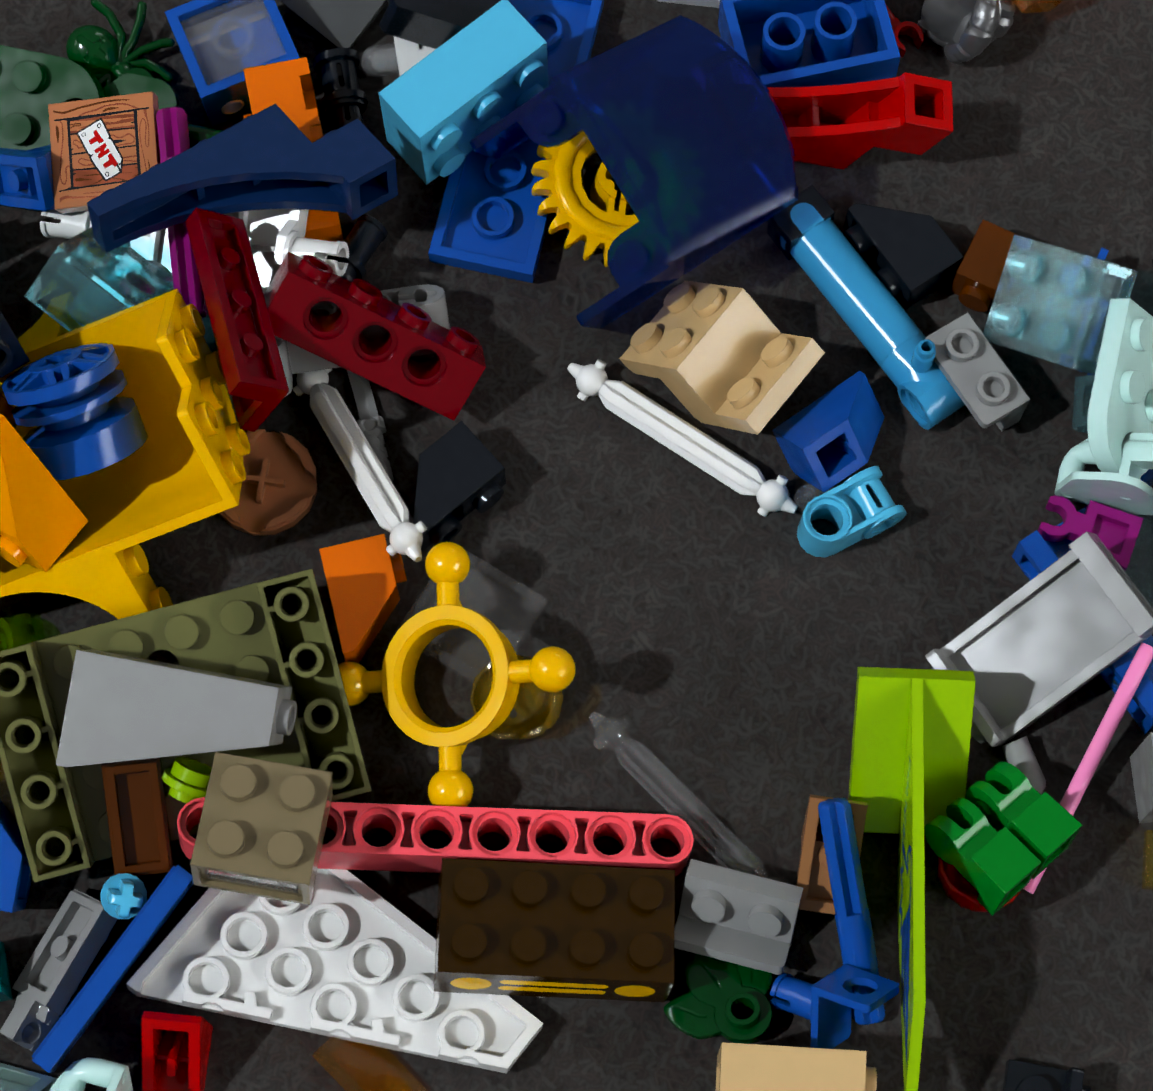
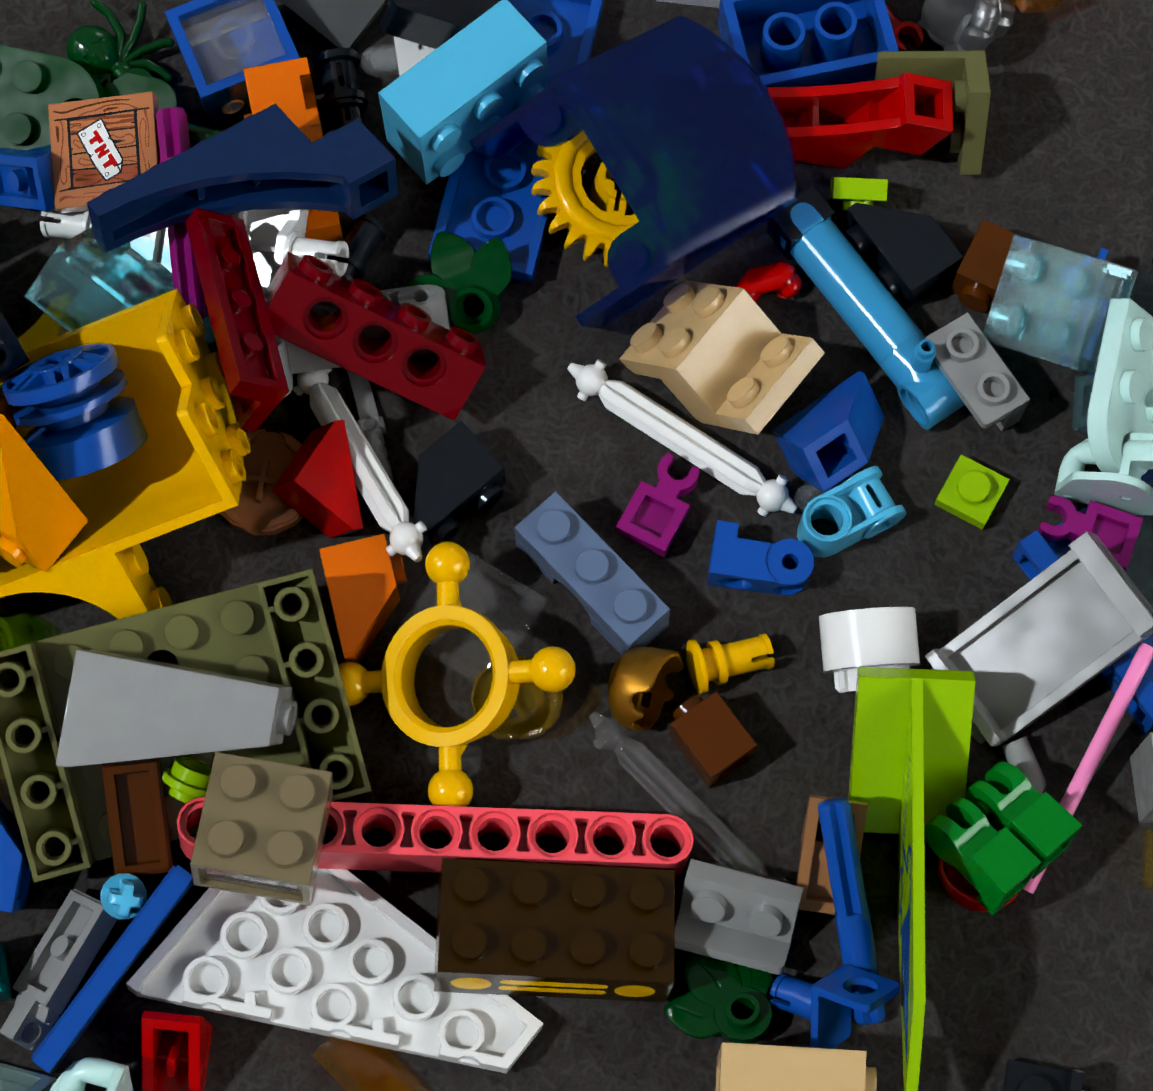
(322, 482): none -> red slope
(469, 273): none -> dark green plate
(601, 581): none -> sand blue arch
(639, 672): none -> pearl gold hair
(656, 512): none -> magenta plate
(711, 737): none -> reddish brown brick
(726, 660): none -> yellow pin
(758, 565): none -> blue leg
(769, 278): none -> red arm
(858, 190): none -> lime plate
(867, 639): none -> white piece
(969, 94): none -> olive bracket
(971, 491): none -> lime plate

